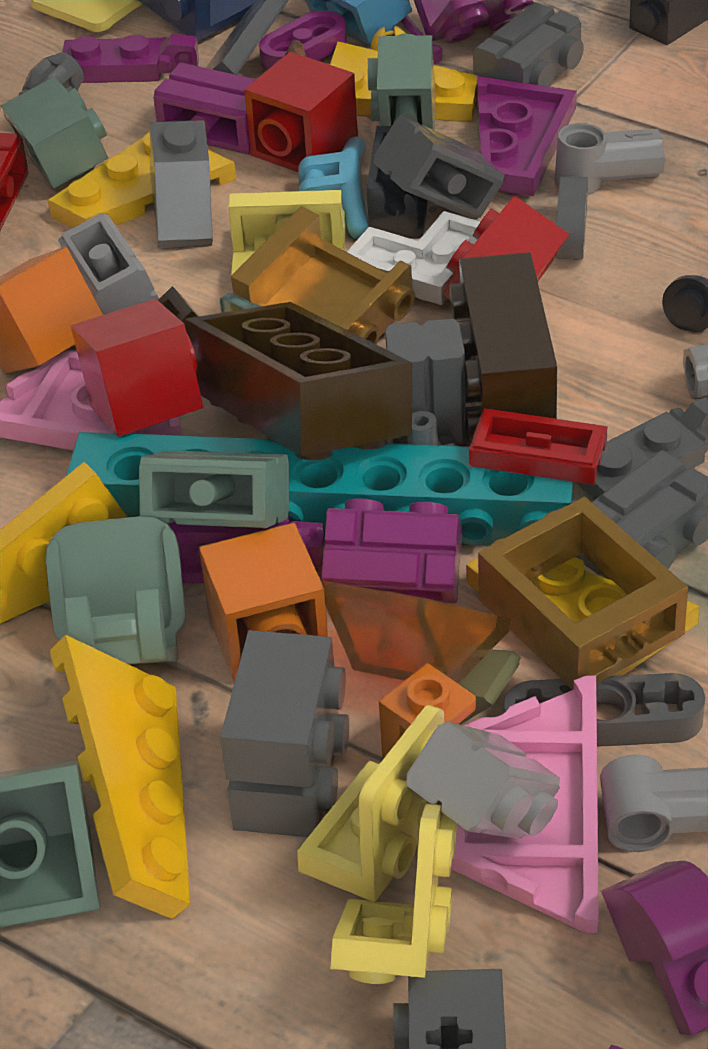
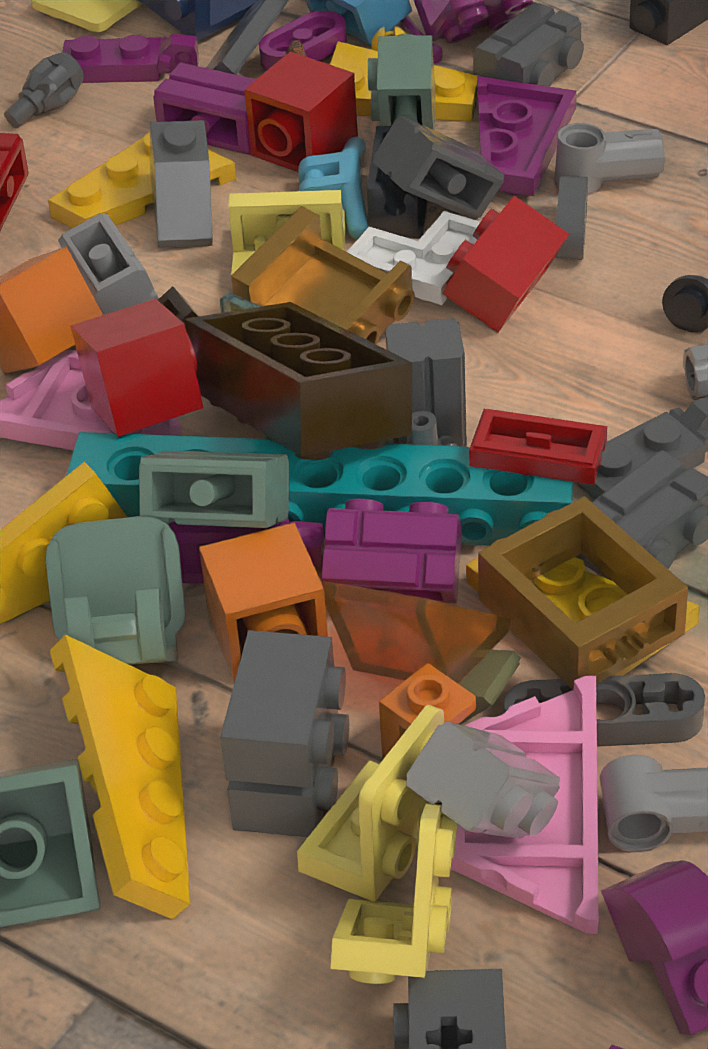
(57, 131): sand green brick -> none
(504, 338): dark brown brick -> none

